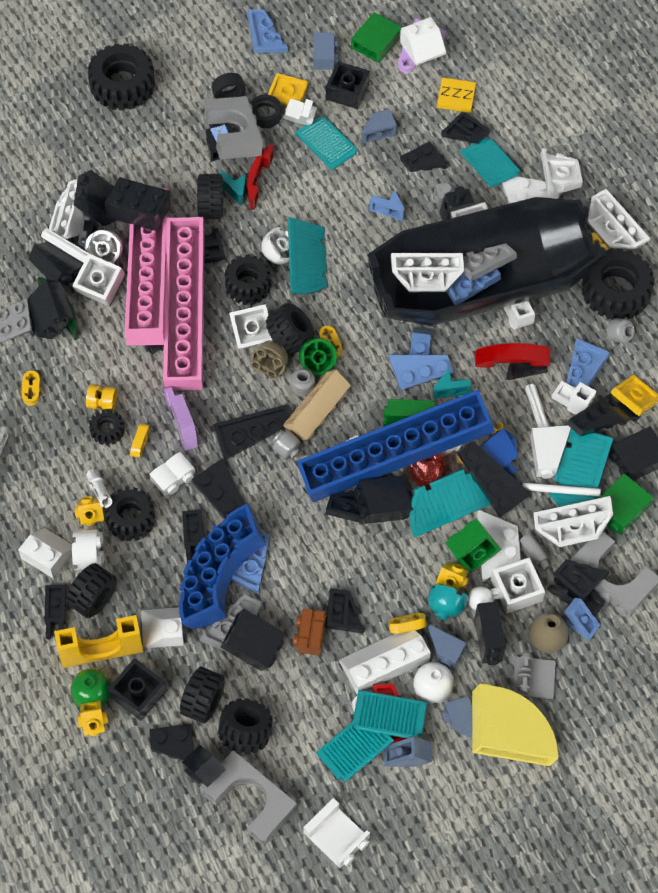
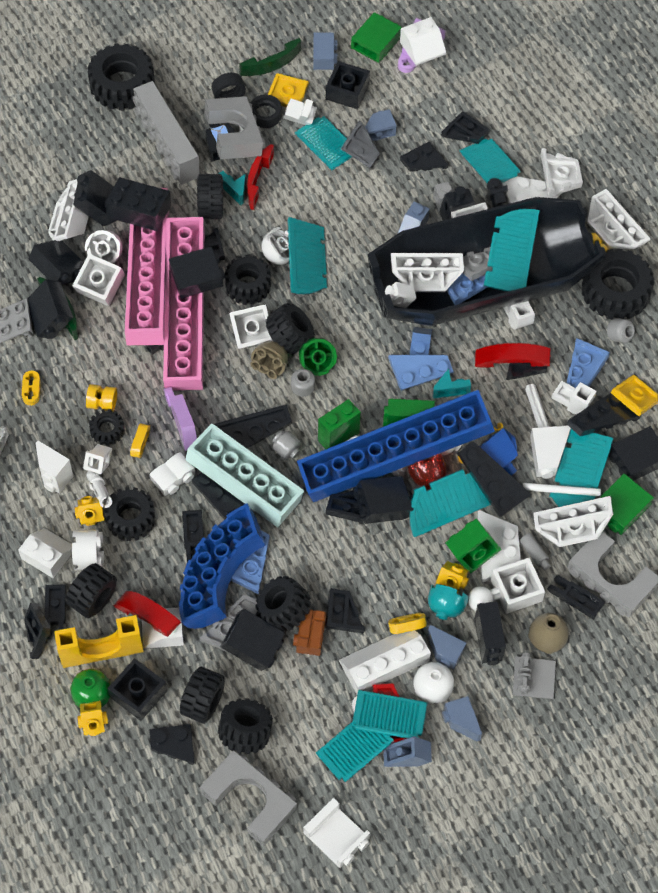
(37, 629): none -> black wing
(54, 468): none -> white slope
(64, 244): white axle -> none
(88, 227): black wing -> none
(97, 459): none -> white brick
(148, 611): none -> red slope
(166, 133): none -> light grey brick
(196, 272): none -> black brick
(202, 766): black brick -> none
(244, 475): none -> light aqua brick
(253, 67): none -> dark green slope
(263, 34): medium blue wing -> none
(283, 603): none -> black tyre
(317, 405): tan brick -> none
(334, 340): yellow beam -> none
(339, 425): none -> green brick
(361, 146): none -> black wing
(391, 208): medium blue slope -> none
(401, 294): none -> white brick
(415, 216): none -> sand blue slope
(456, 95): yellow tile -> none
(496, 192): none -> black hips
(510, 727): light yellow brick -> none
(511, 250): none -> teal piece
(580, 578): black wing -> none
(581, 619): medium blue slope -> none

